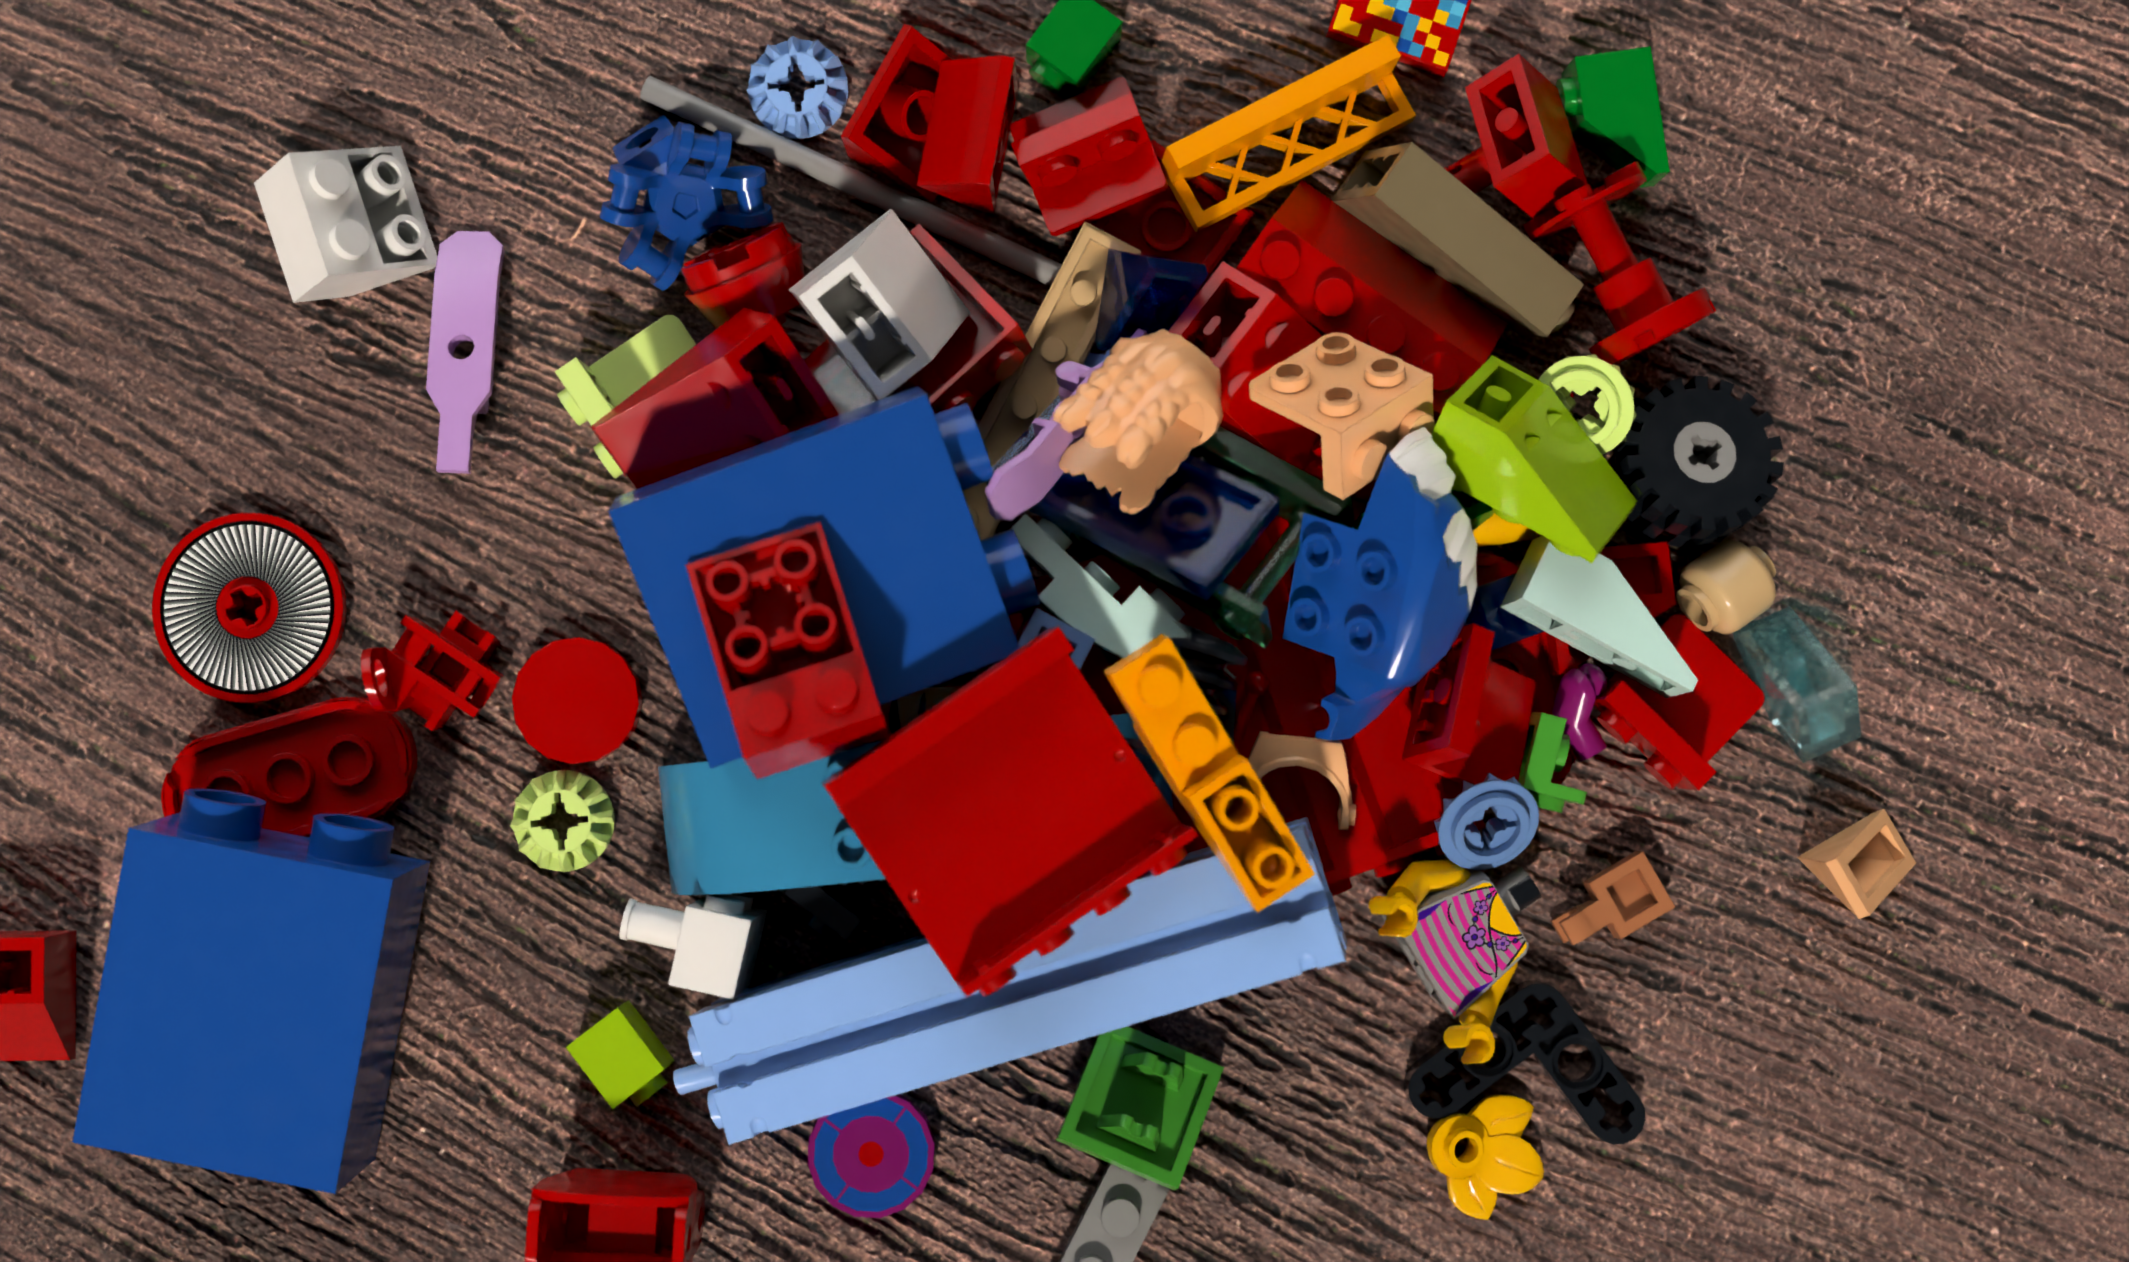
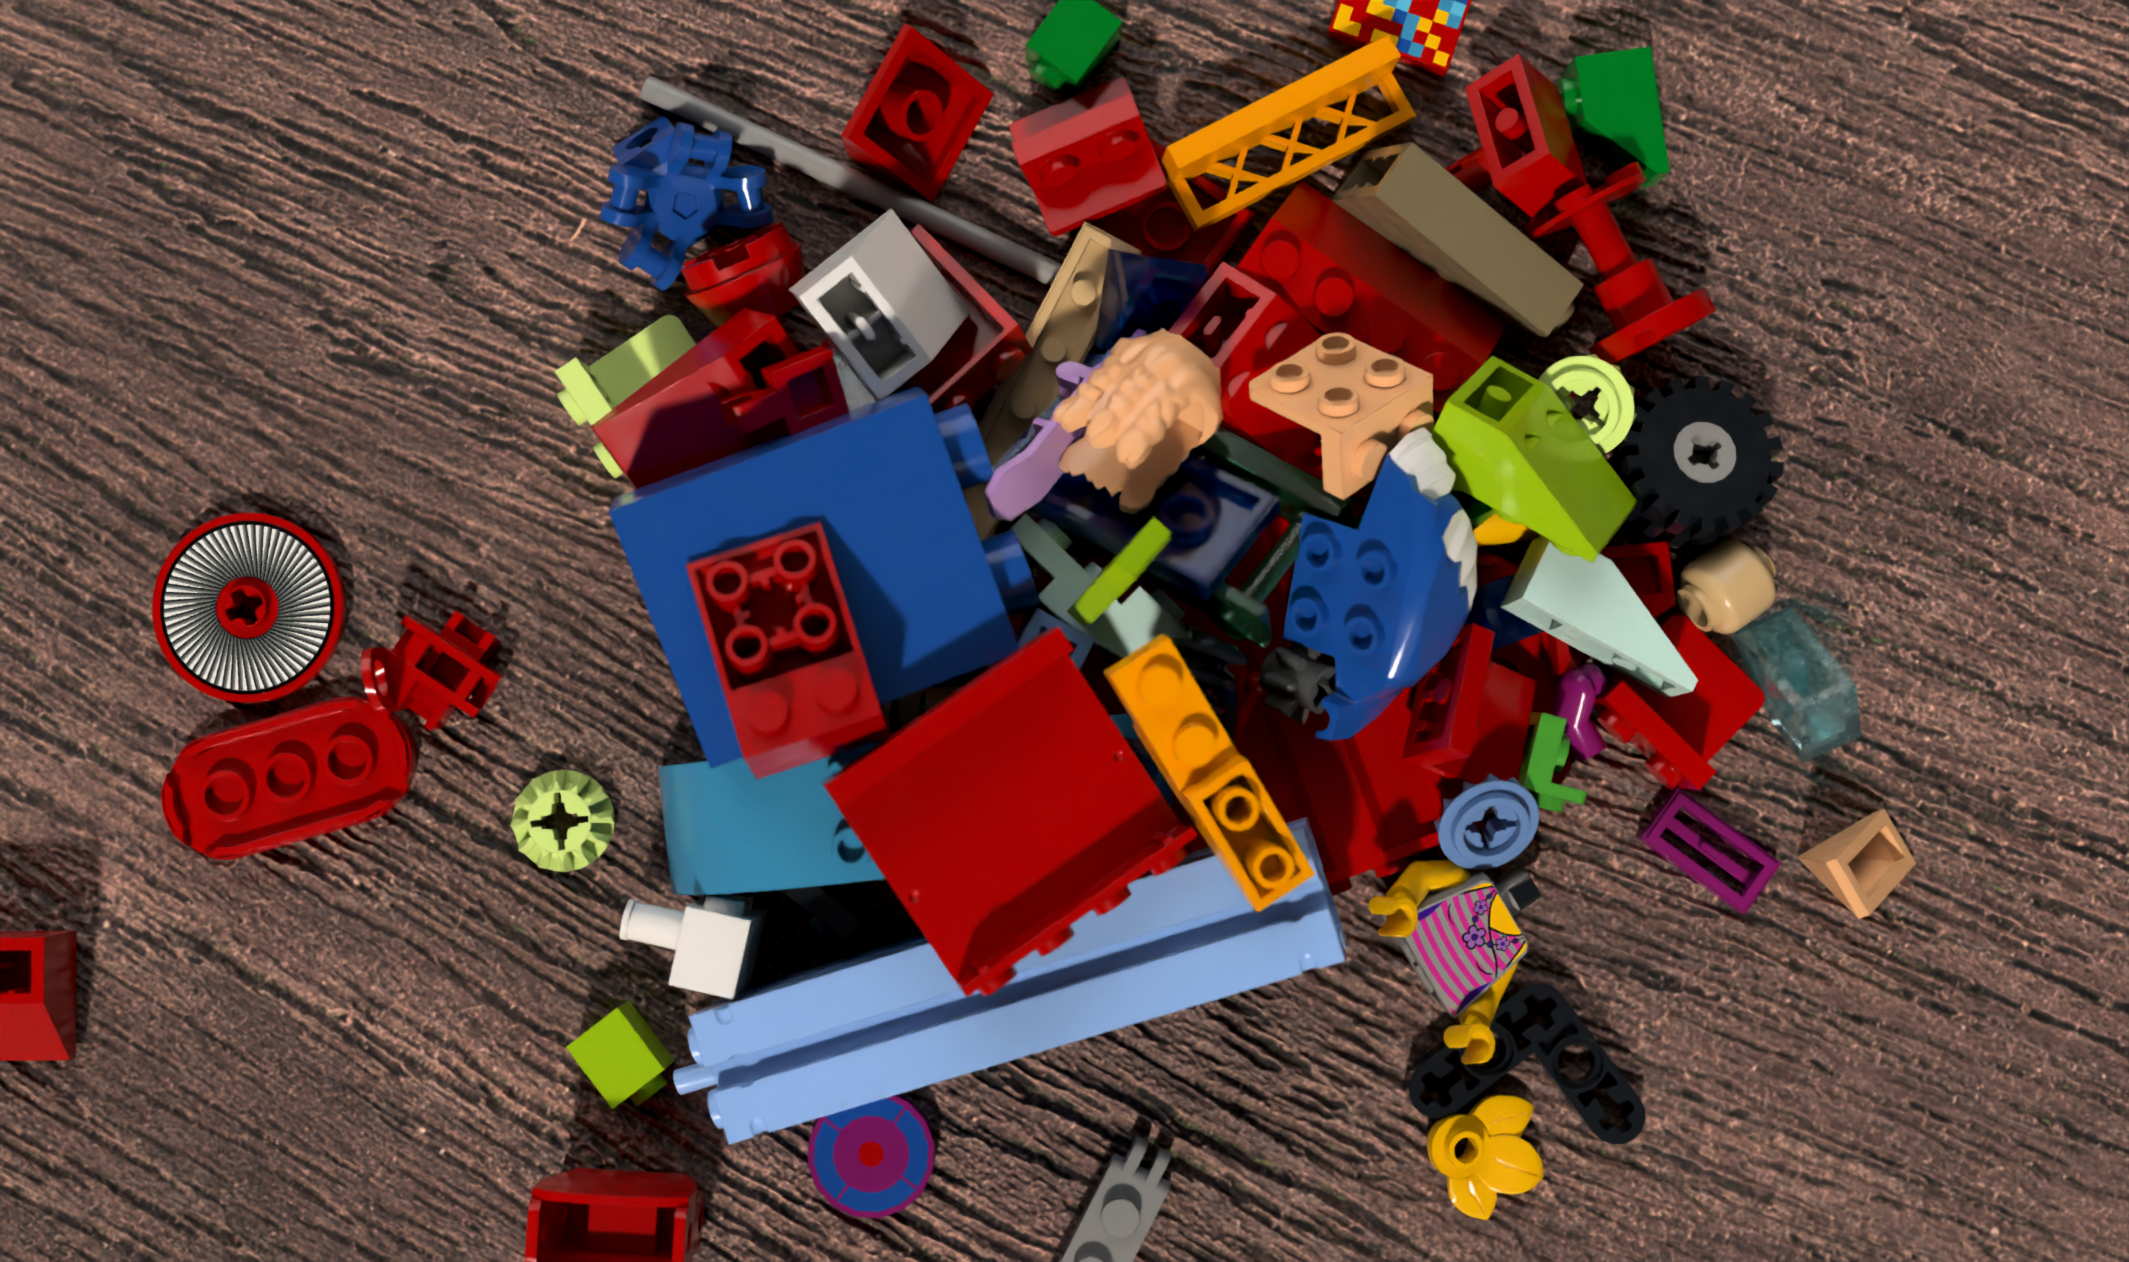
(252, 993): blue brick -> none
(345, 221): white slope -> none
(463, 311): lavender piece -> none
(576, 700): red tile -> none
(796, 395): none -> red plate
(821, 104): light blue gear -> none
(970, 130): red slope -> none
(1120, 572): none -> lime tile
(1140, 1105): bright green plate -> none
(1297, 680): none -> dark grey gear
(1318, 754): light nougat helmet -> none
(1621, 898): nougat plate -> none
(1664, 819): none -> magenta tile

